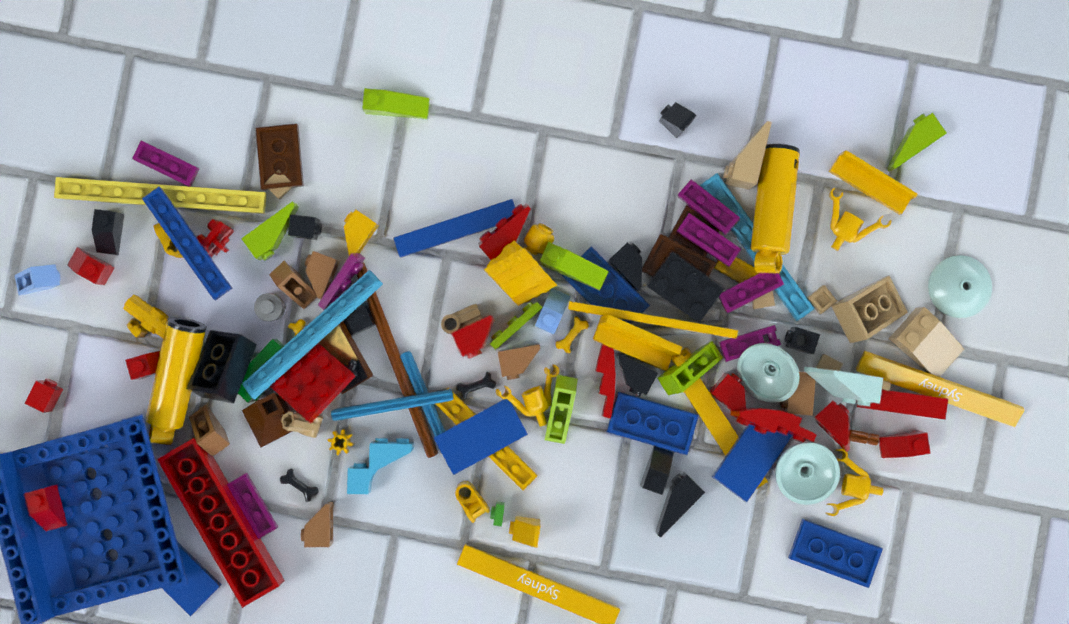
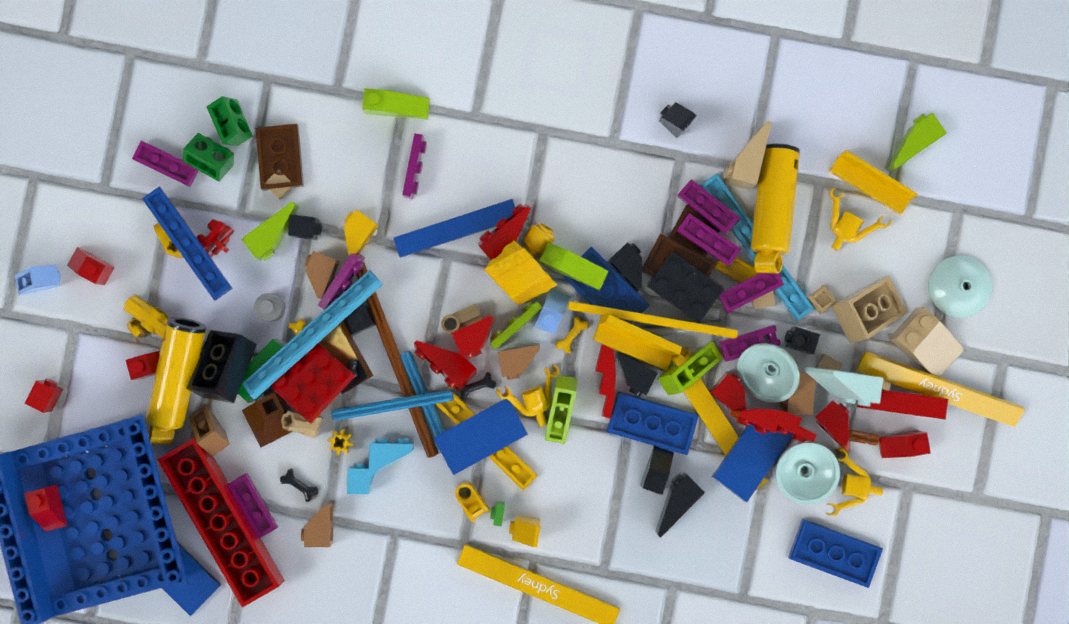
(107, 231): black slope -> none
(179, 195): light yellow plate -> none
(208, 157): none -> green brick
(229, 121): none -> green brick
(293, 284): medium nougat slope -> none
(414, 166): none -> magenta plate
(450, 364): none -> red slope

